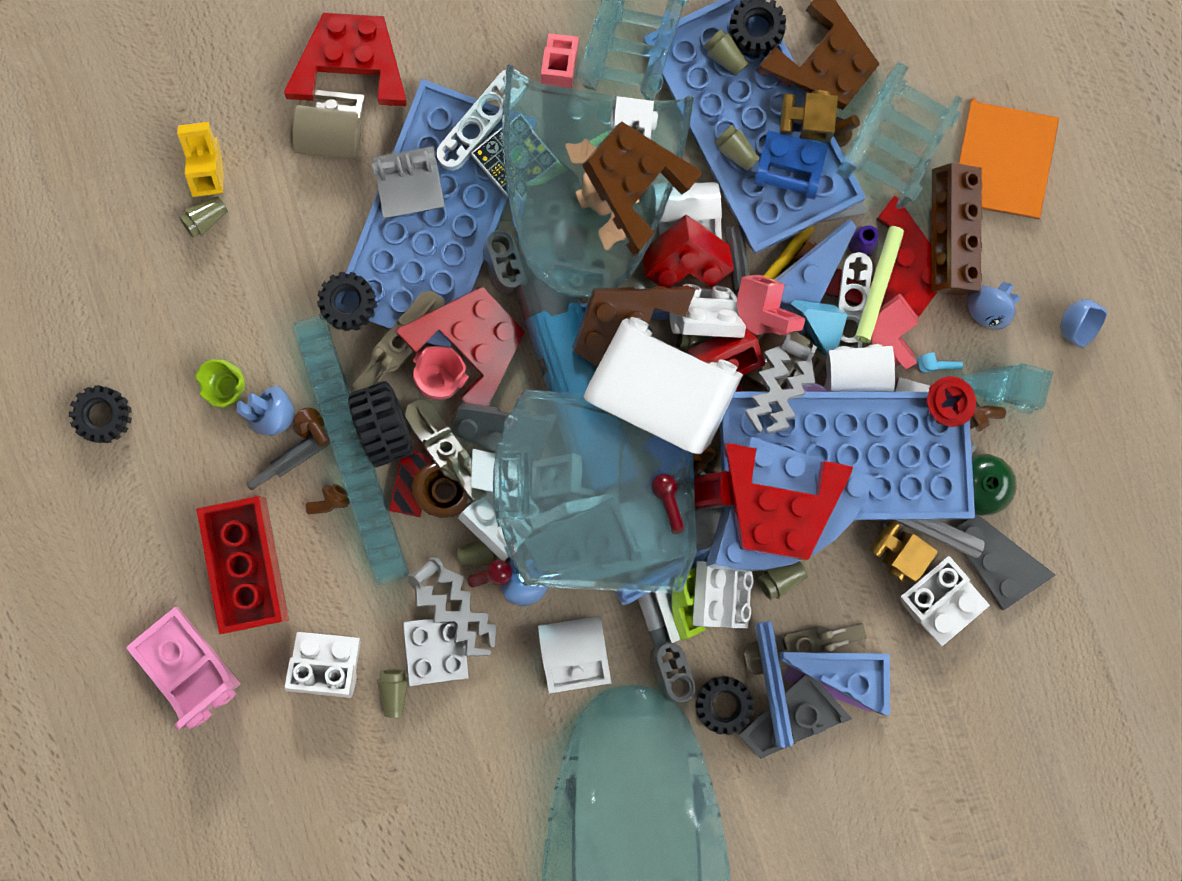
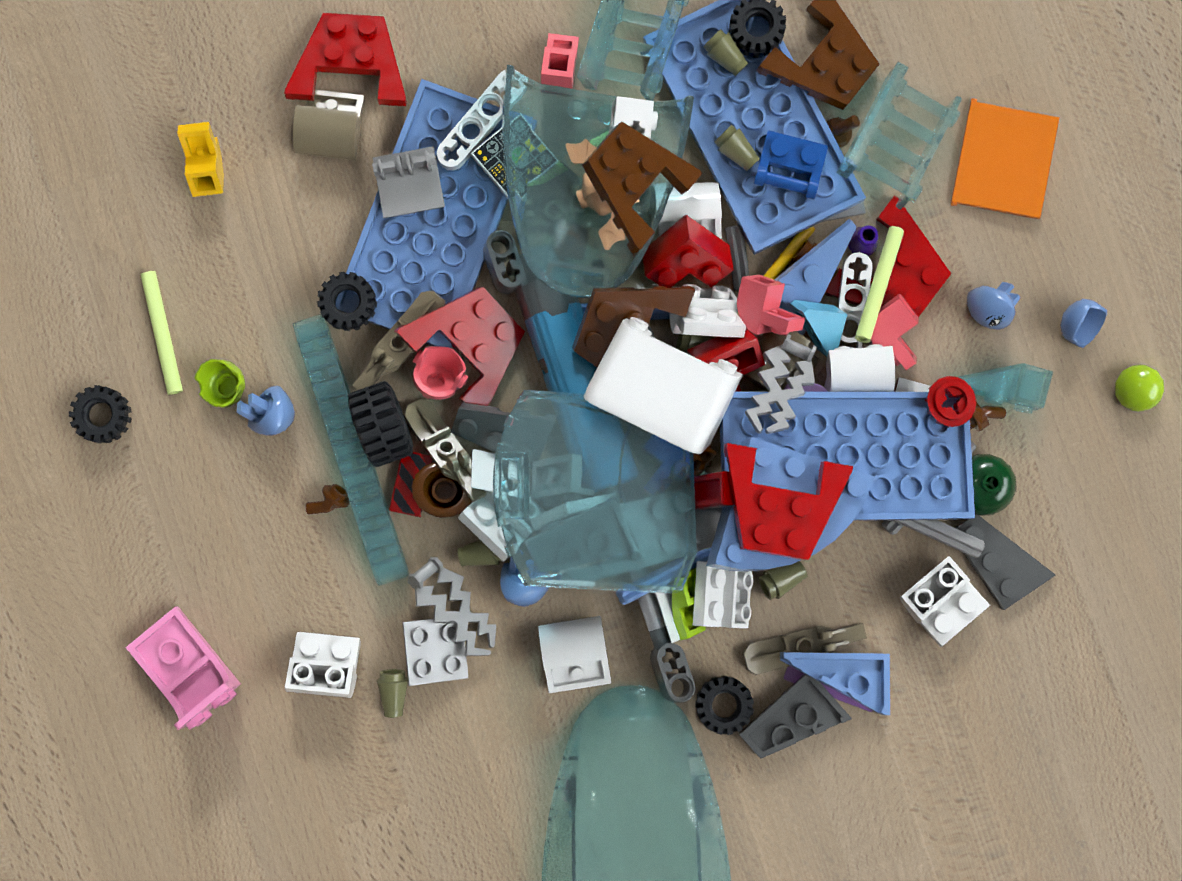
(161, 332): none -> yellowish green piece
(203, 216): olive cone -> none
(242, 564): red brick -> none
(288, 461): dark grey axle -> none
(309, 423): reddish brown plate -> none
(498, 573): dark red bar -> none
(665, 487): dark red bar -> none
(774, 684): medium blue axle -> none
(815, 117): pearl gold brick -> none
(907, 555): brick -> none
(928, 363): medium azure hand -> none
(956, 229): reddish brown brick -> none
(1139, 388): none -> lime hair

